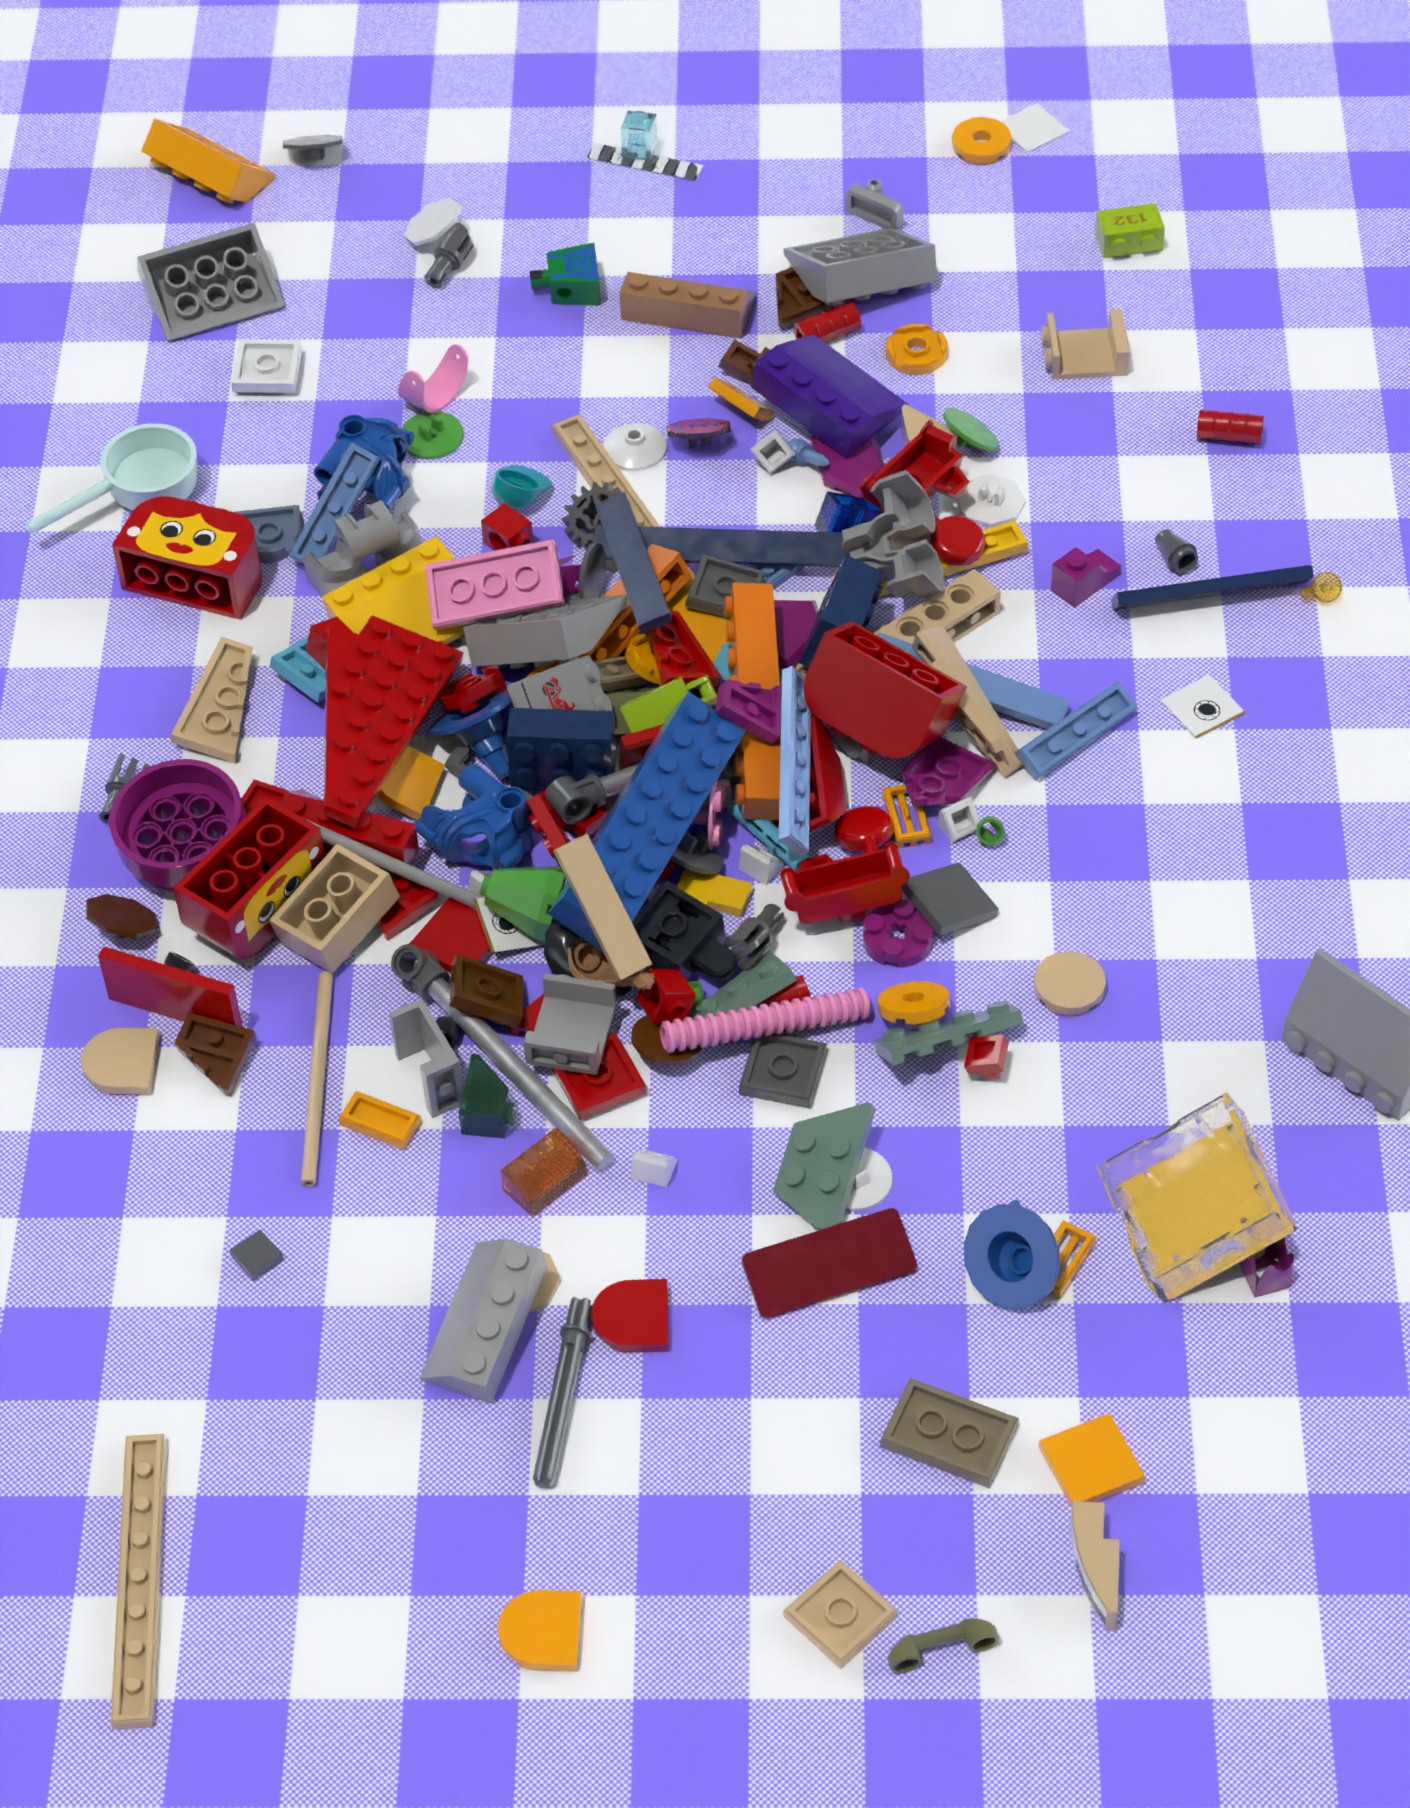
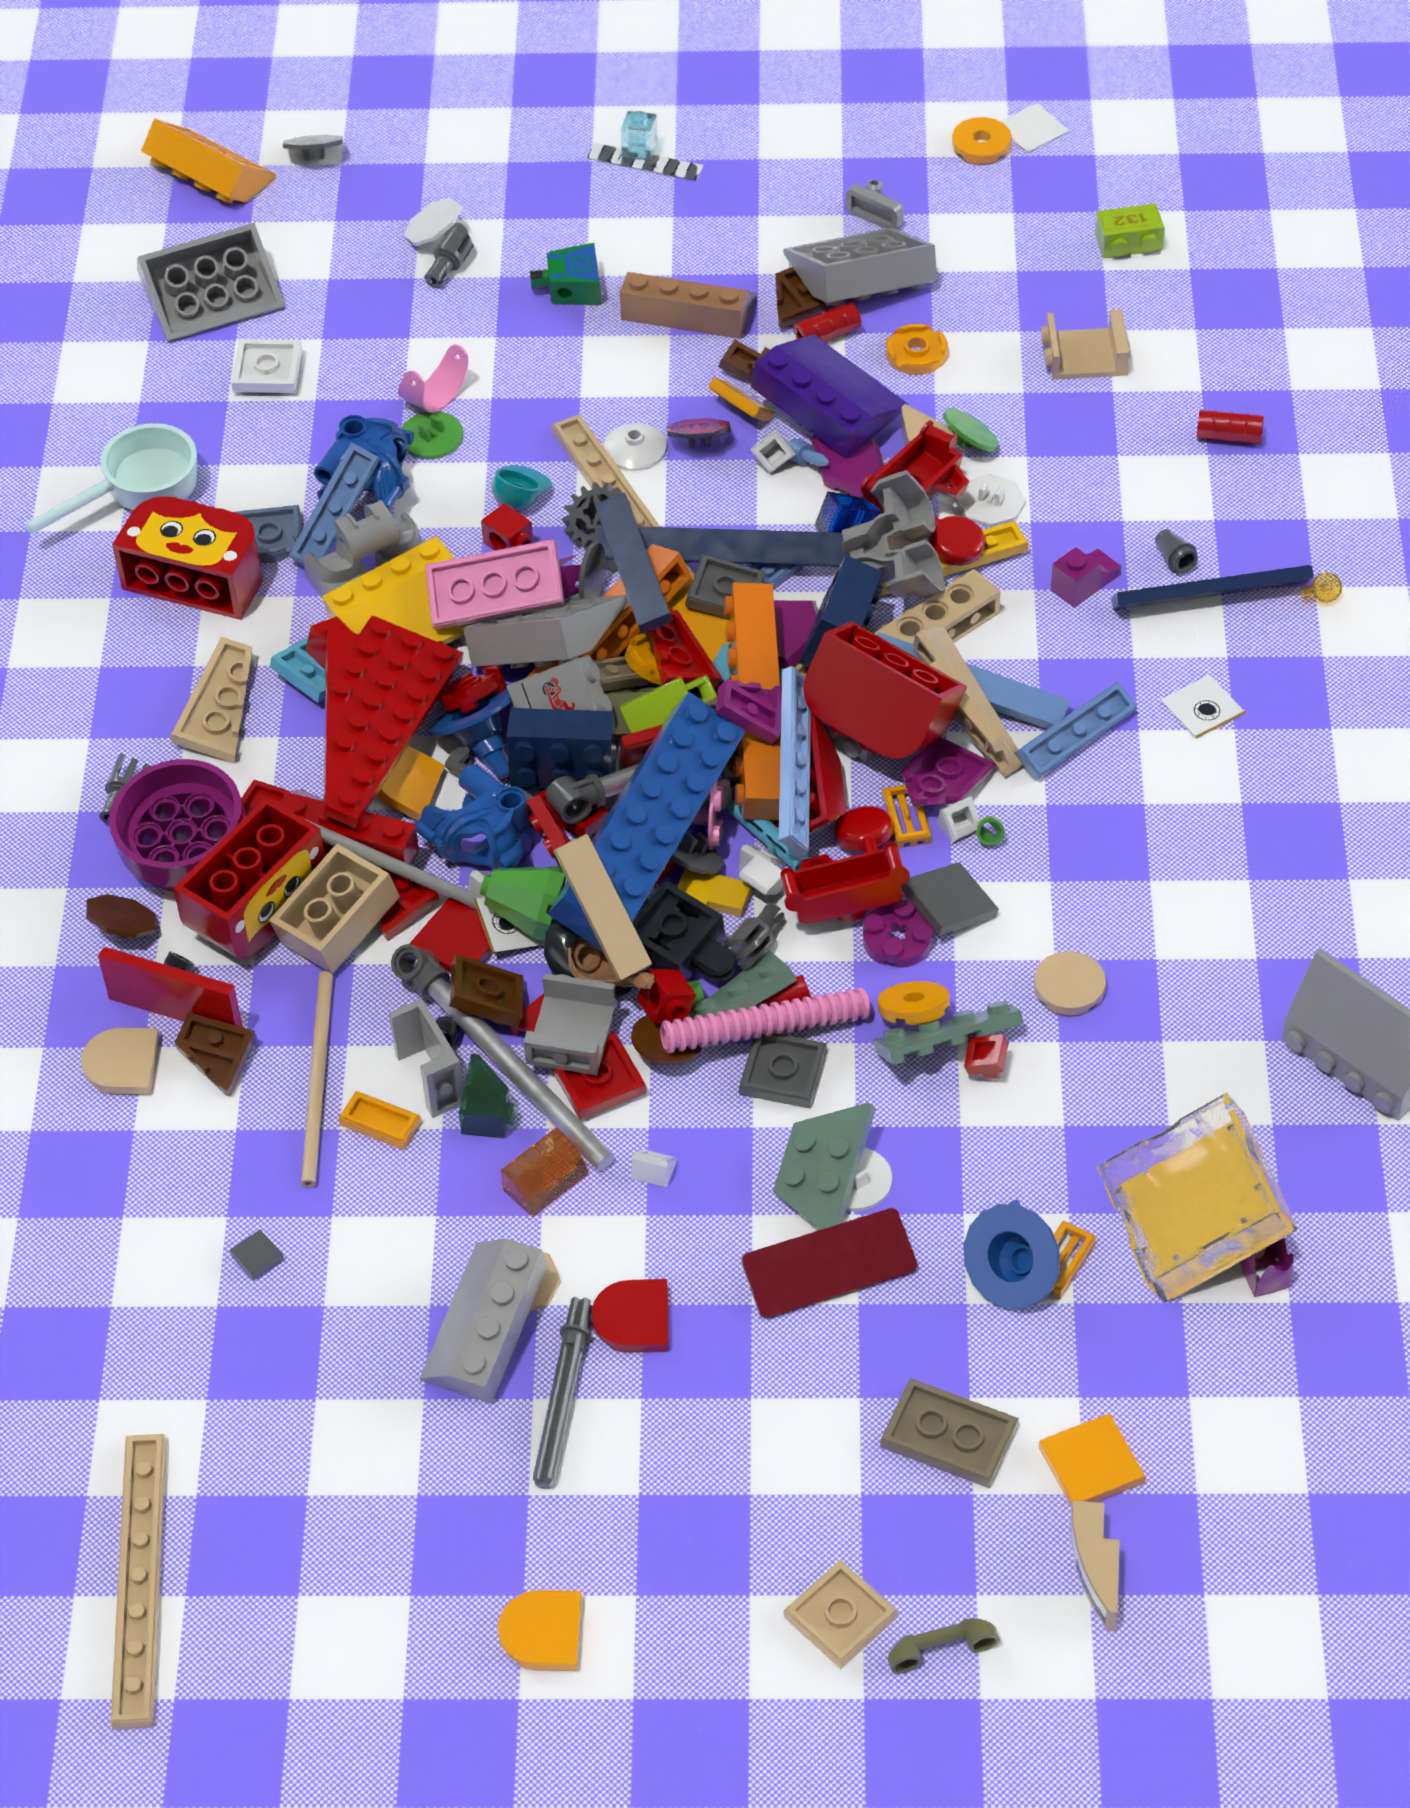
(762, 875): none -> white slope

